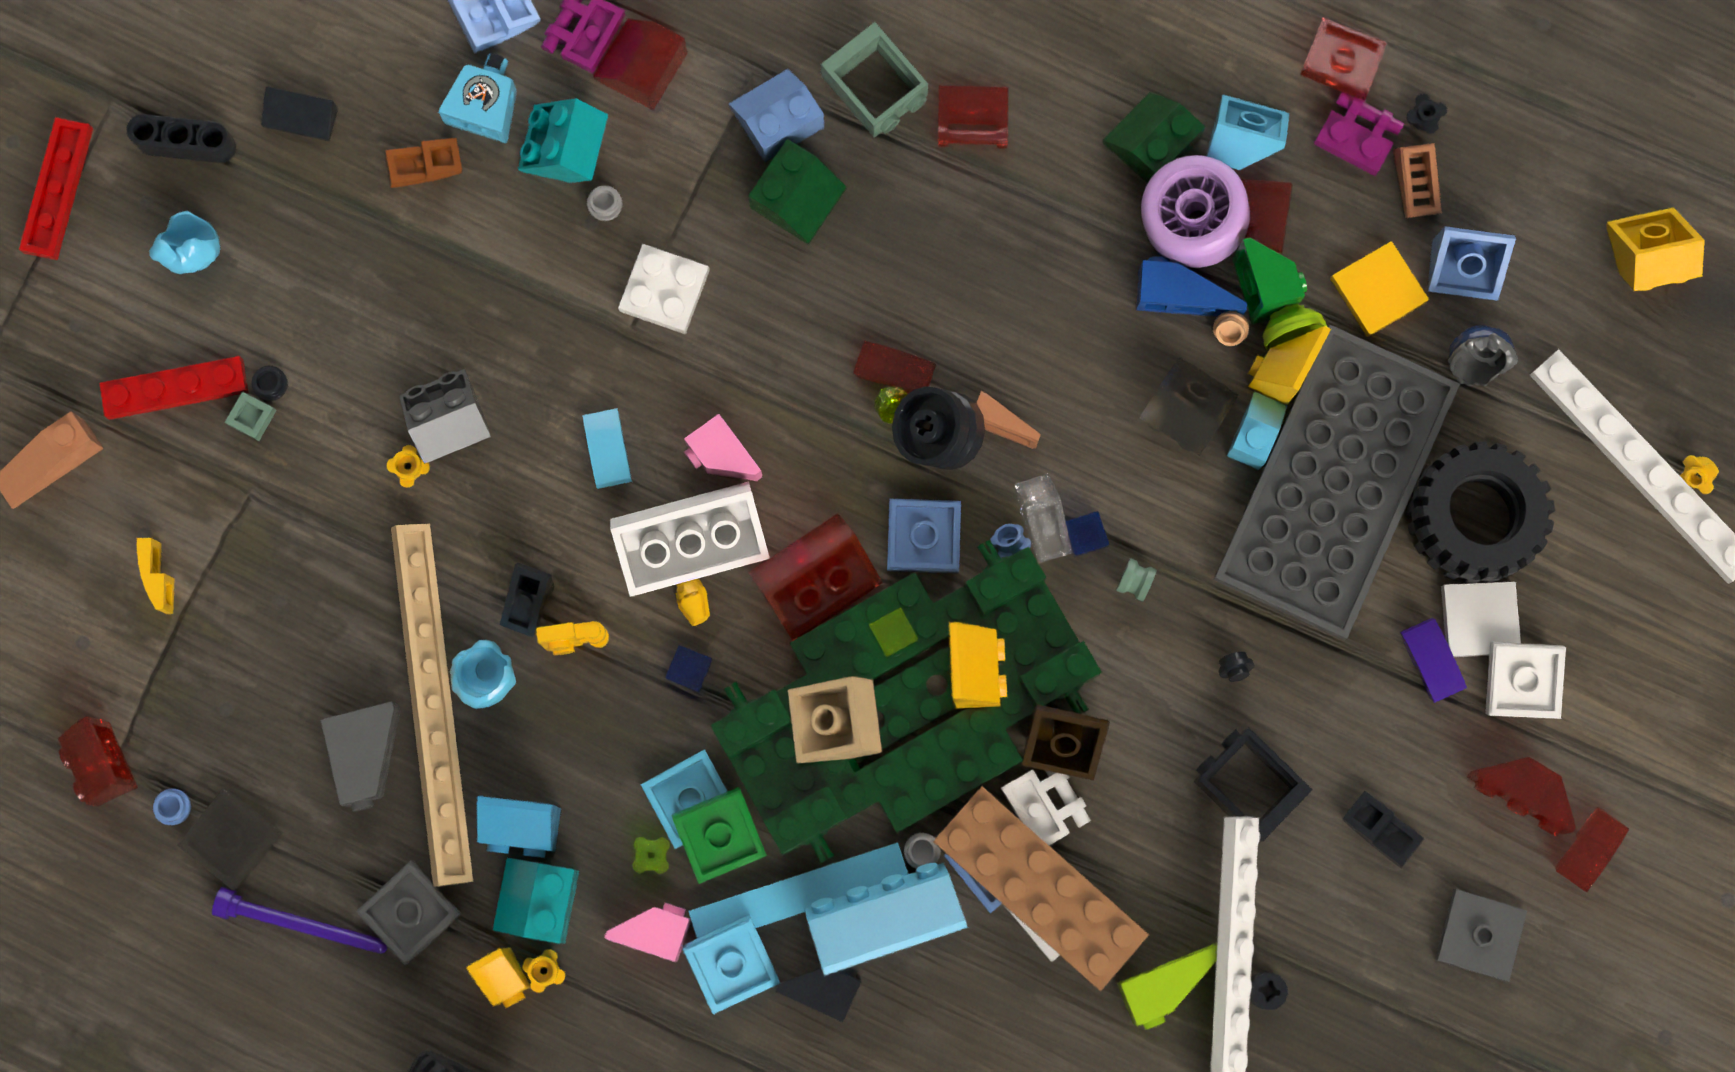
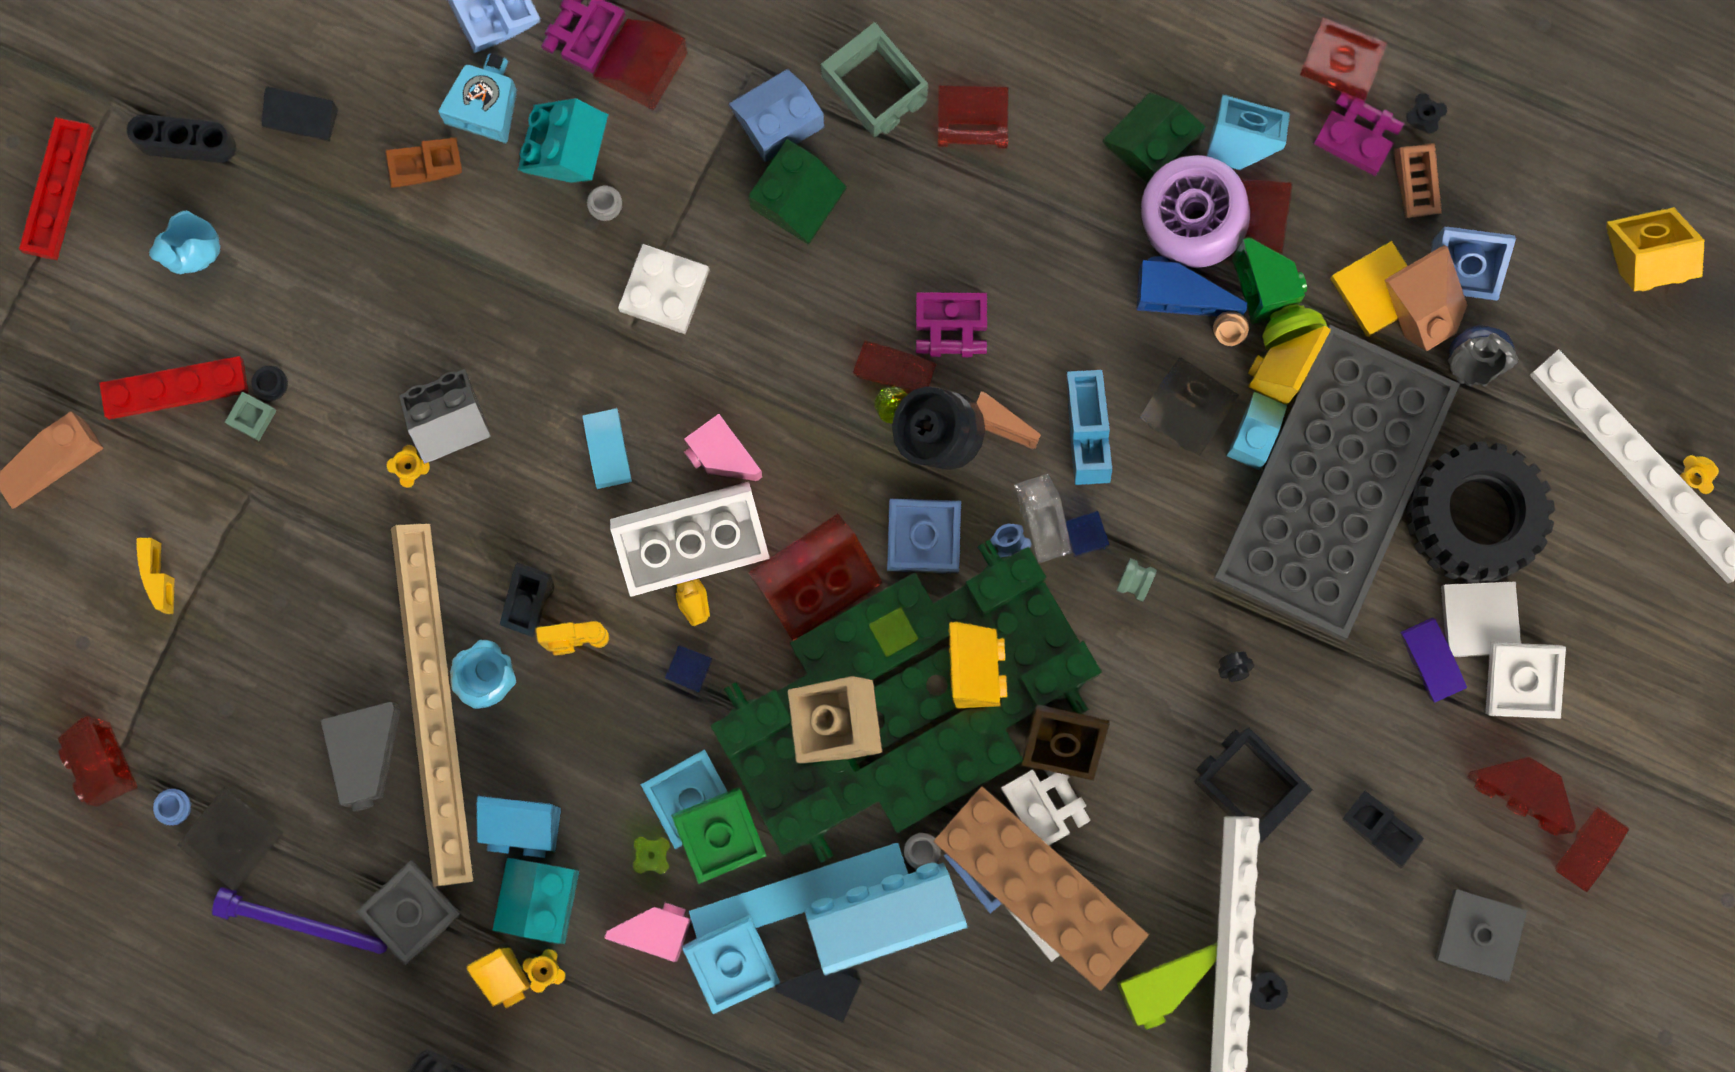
(953, 313): none -> magenta plate
(1089, 427): none -> dark azure slope
(1428, 299): none -> nougat slope

